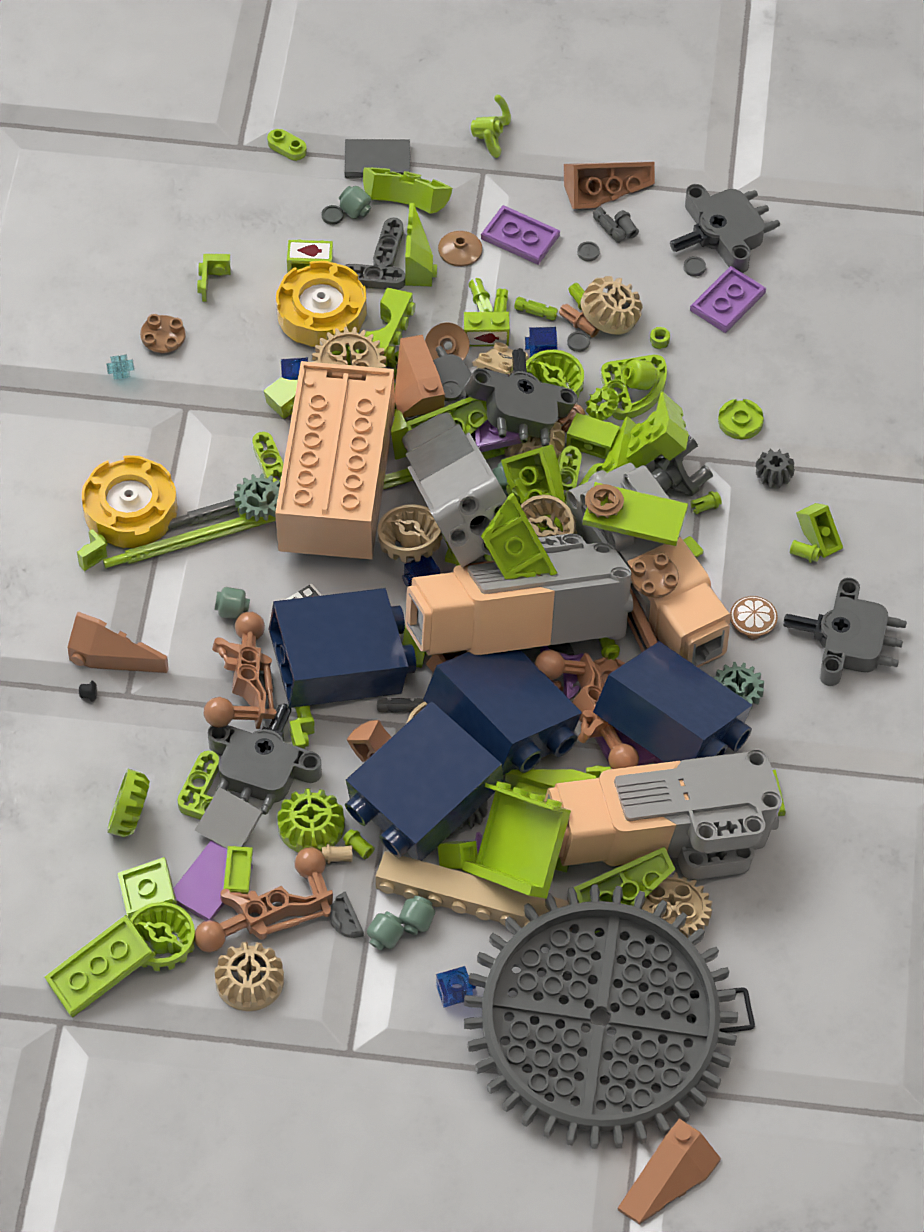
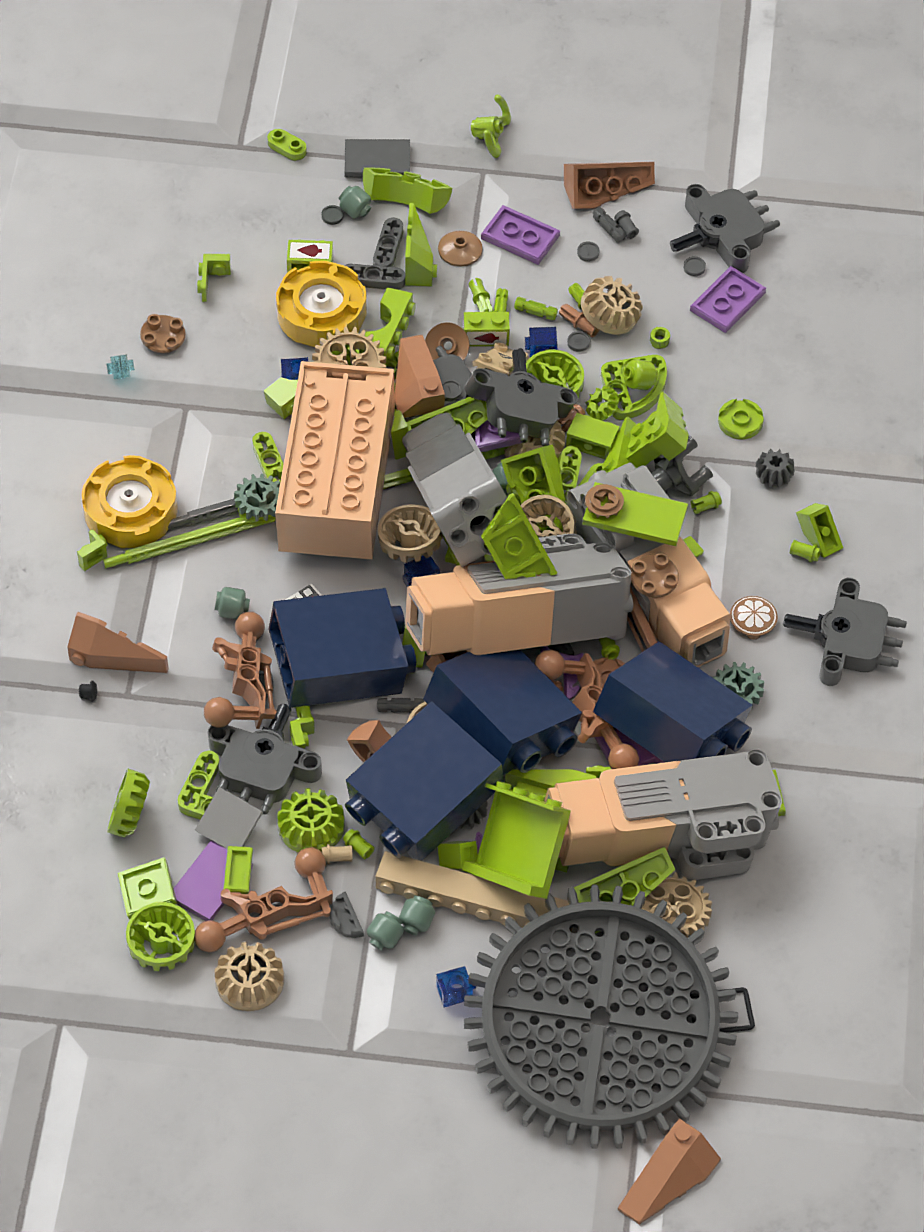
(99, 966): lime tile -> none

